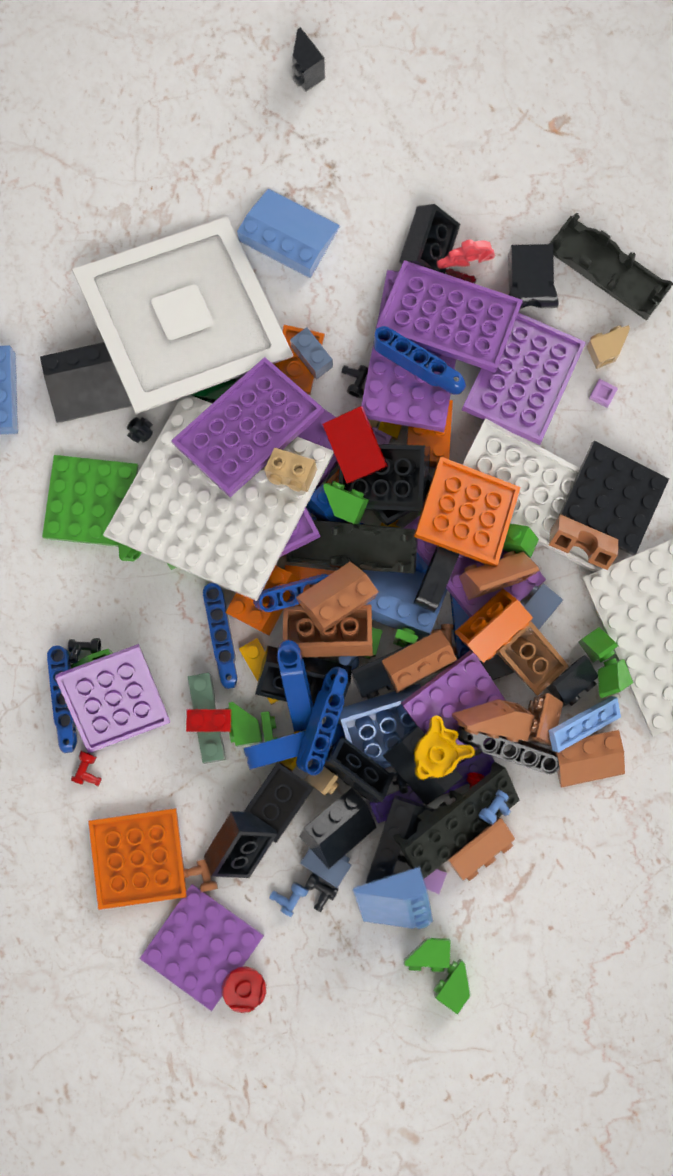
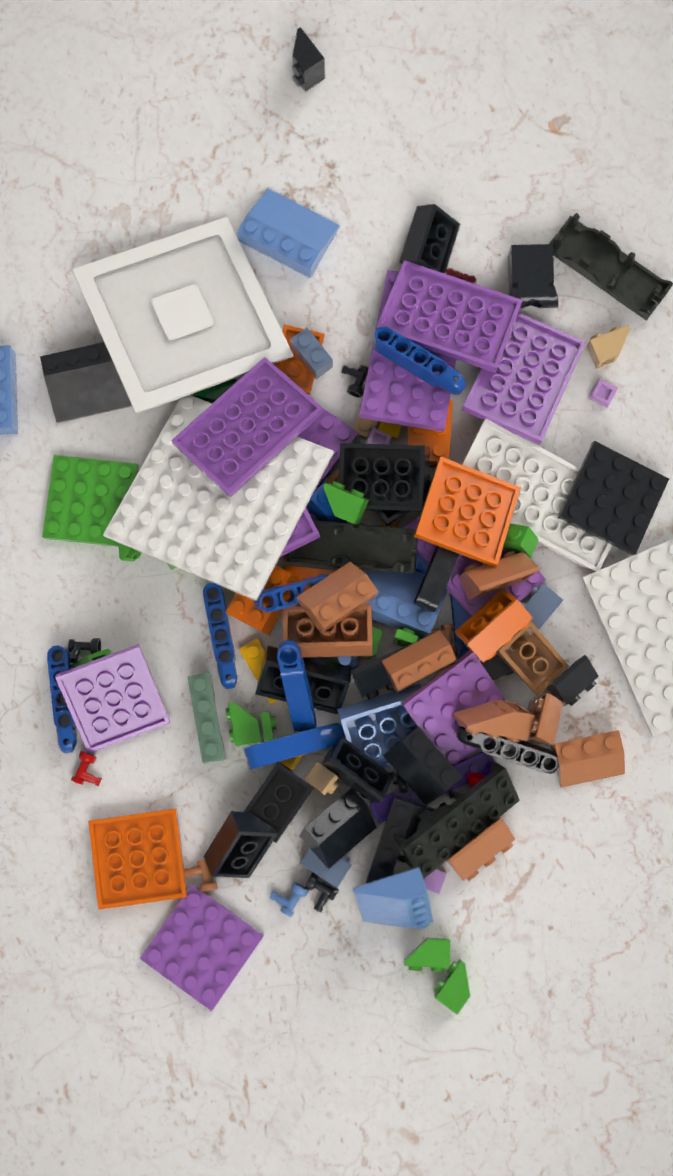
(139, 429): black gear -> none
(208, 720): red plate -> none
(243, 989): red tile -> none
(290, 470): tan brick -> none
(316, 729): blue piece -> none
(354, 444): red tile -> none
(437, 751): yellow tile -> none
(467, 252): coral tile -> none
(498, 803): medium blue piece -> none
(584, 724): light blue plate -> none
(598, 645): bright green slope -> none
(599, 546): nougat arch -> none
(613, 677): bright green slope -> none

